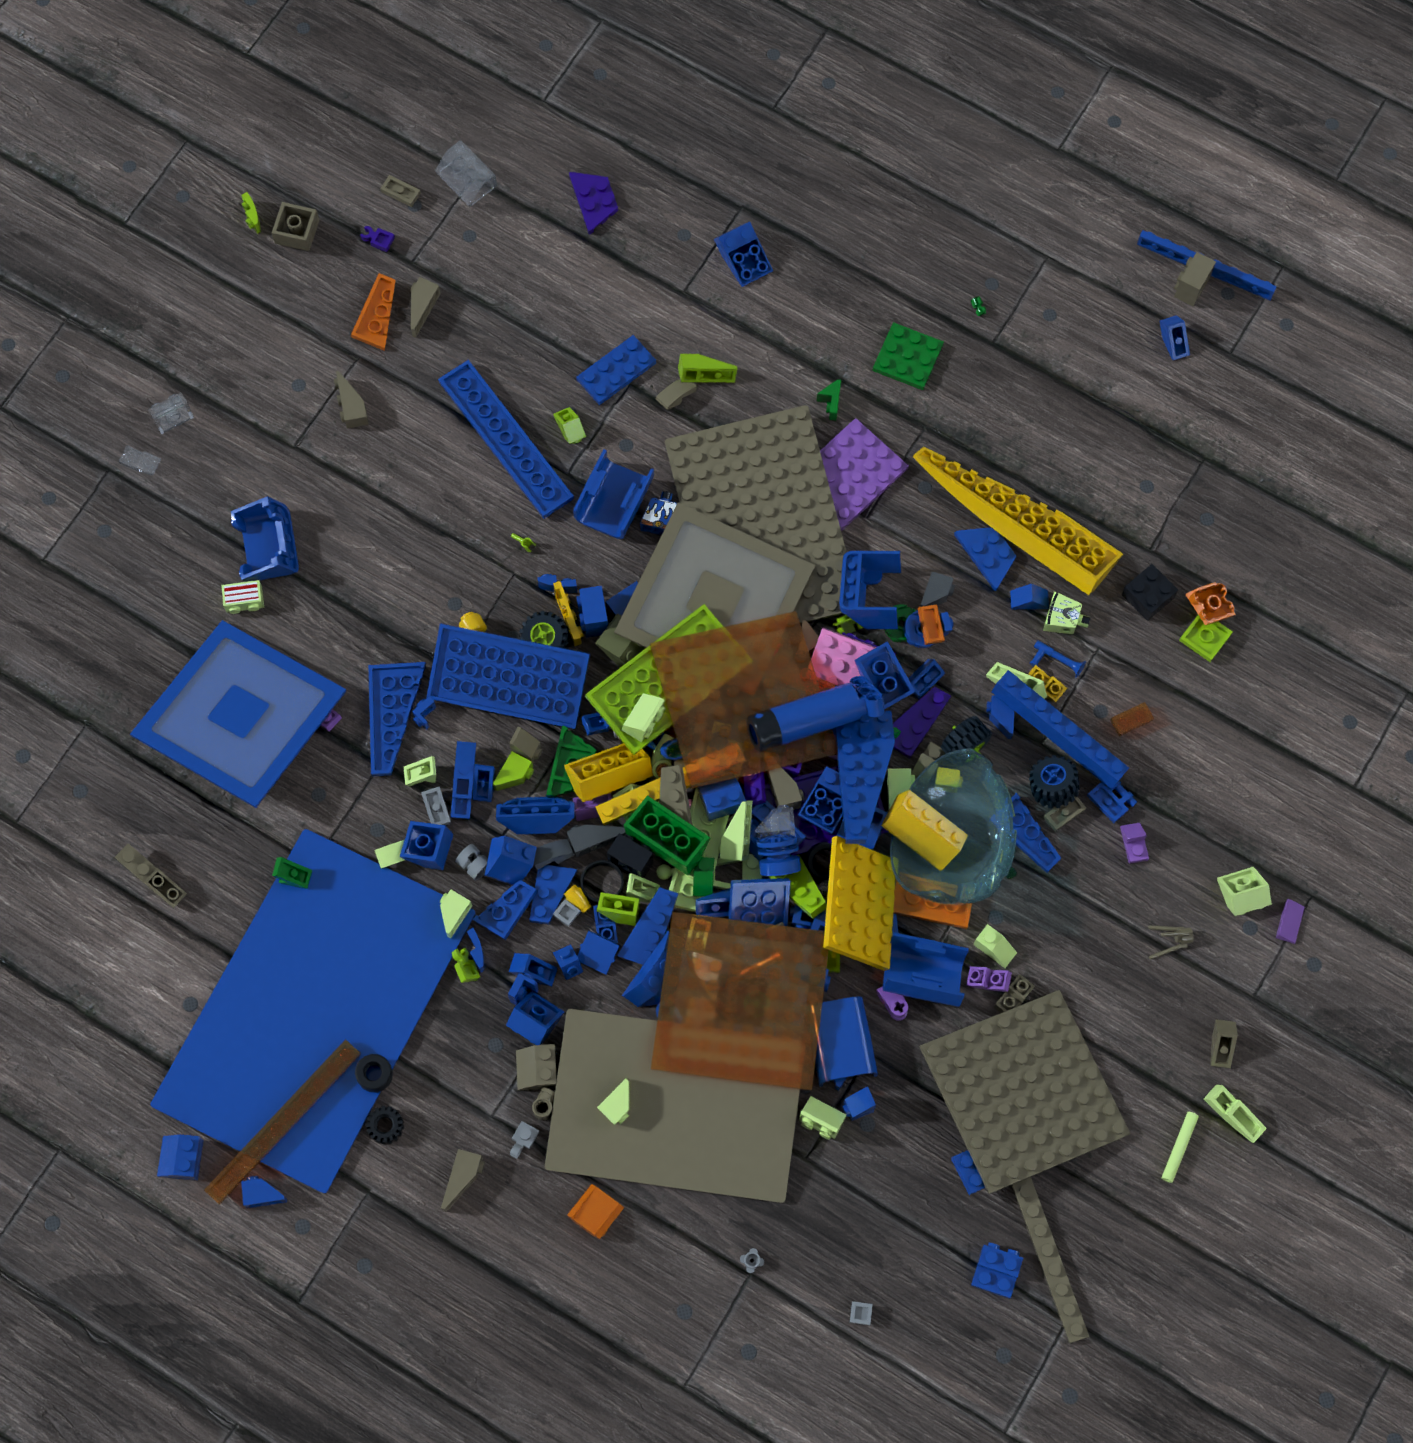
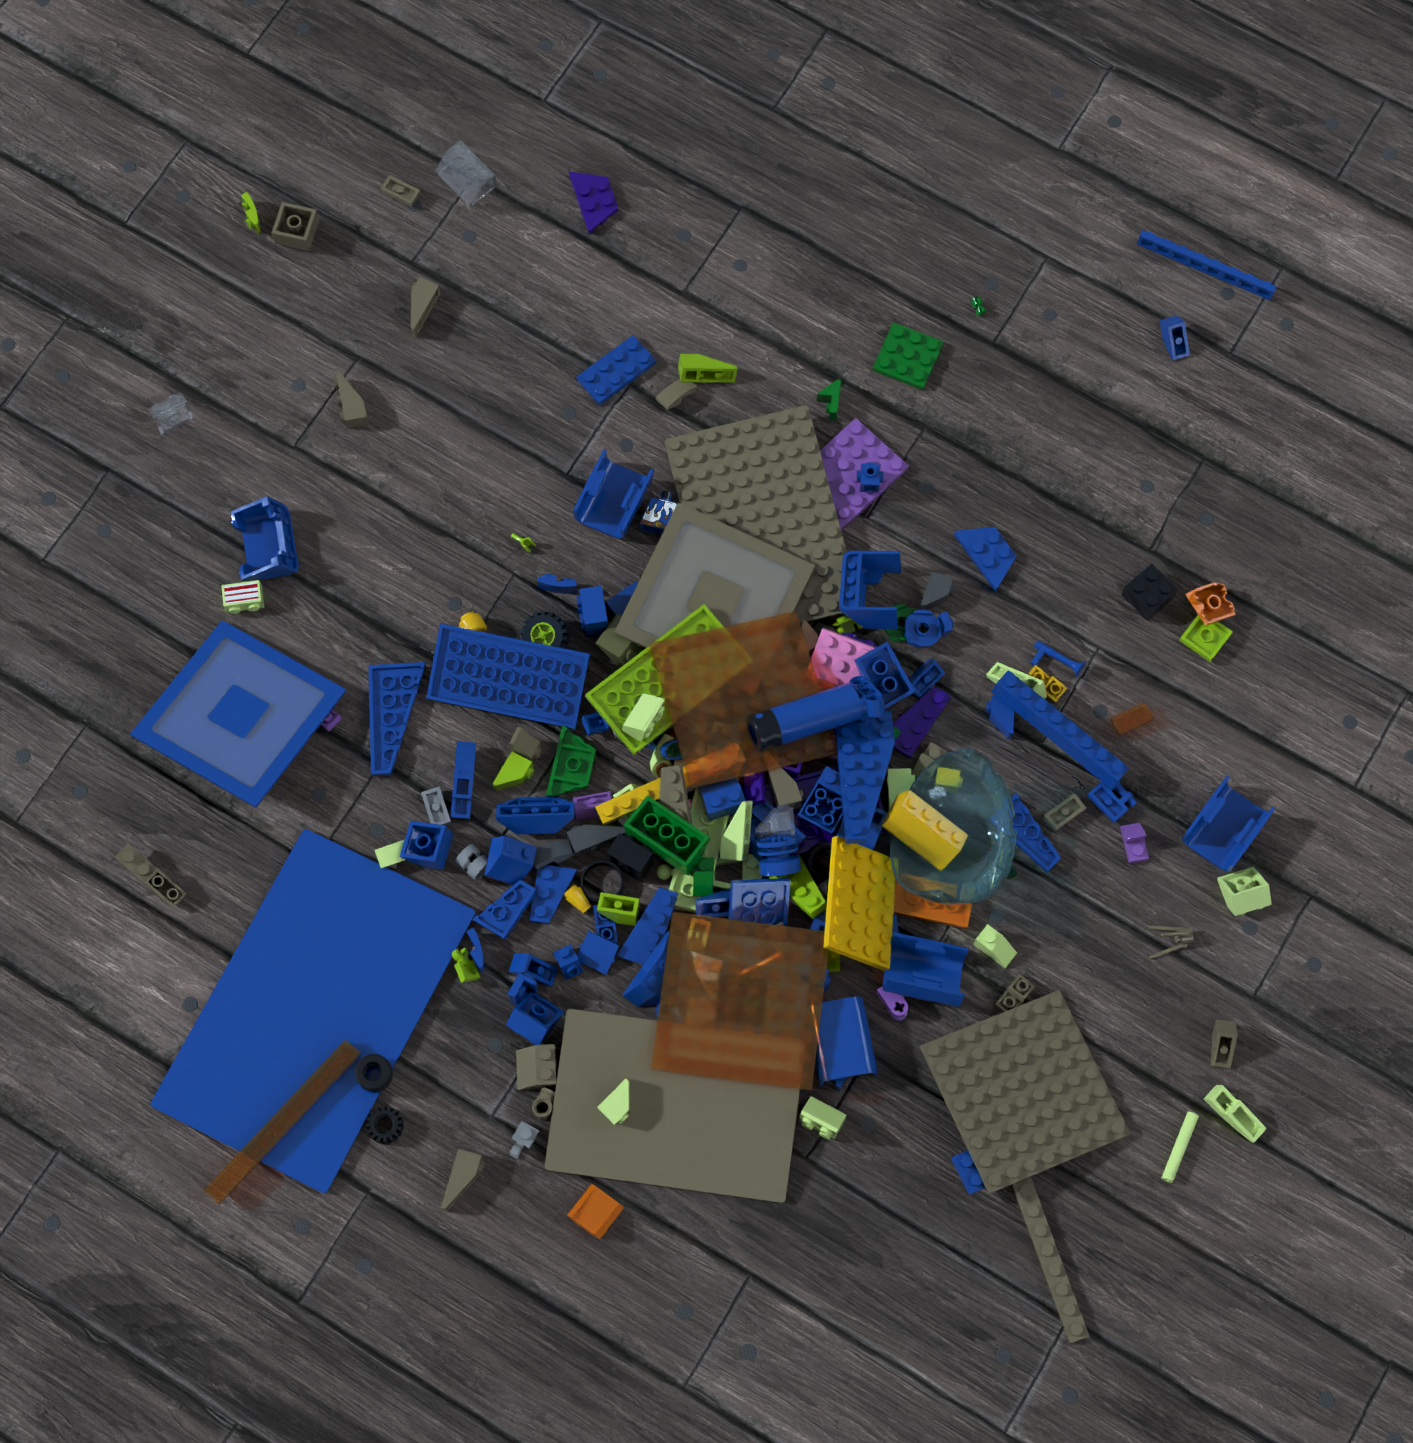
(139, 461): clear slope -> none
(180, 1157): blue slope -> none
(259, 1193): blue slope -> none
(291, 873): green slope -> none
(375, 315): orange wing -> none
(380, 239): dark purple plate -> none
(420, 771): yellowish green slope -> none
(422, 709): blue bracket -> none
(454, 910): yellowish green slope -> none
(483, 782): blue slope -> none
(506, 439): blue plate -> none
(566, 913): light grey plate -> none
(568, 614): yellow wing -> none
(570, 425): lime slope -> none
(608, 771): yellow slope -> none
(641, 888): yellowish green slope -> none
(743, 254): blue slope -> none
(750, 1267): light grey plate -> none
(796, 913): blue bracket -> none
(859, 1104): blue slope -> none
(861, 1313): light grey plate -> none
(870, 477): none -> blue brick
(931, 624): orange tile -> none
(968, 734): black wheel -> none
(989, 979): medium lavender slope -> none
(997, 1270): blue plate -> none
(1029, 597): blue slope -> none
(1038, 531): yellow wedge -> none
(1054, 781): black wheel -> none
(1064, 615): yellowish green torso -> none
(1194, 278): dark tan brick -> none
(1225, 827): none -> blue piece
(1290, 921): medium lavender slope -> none

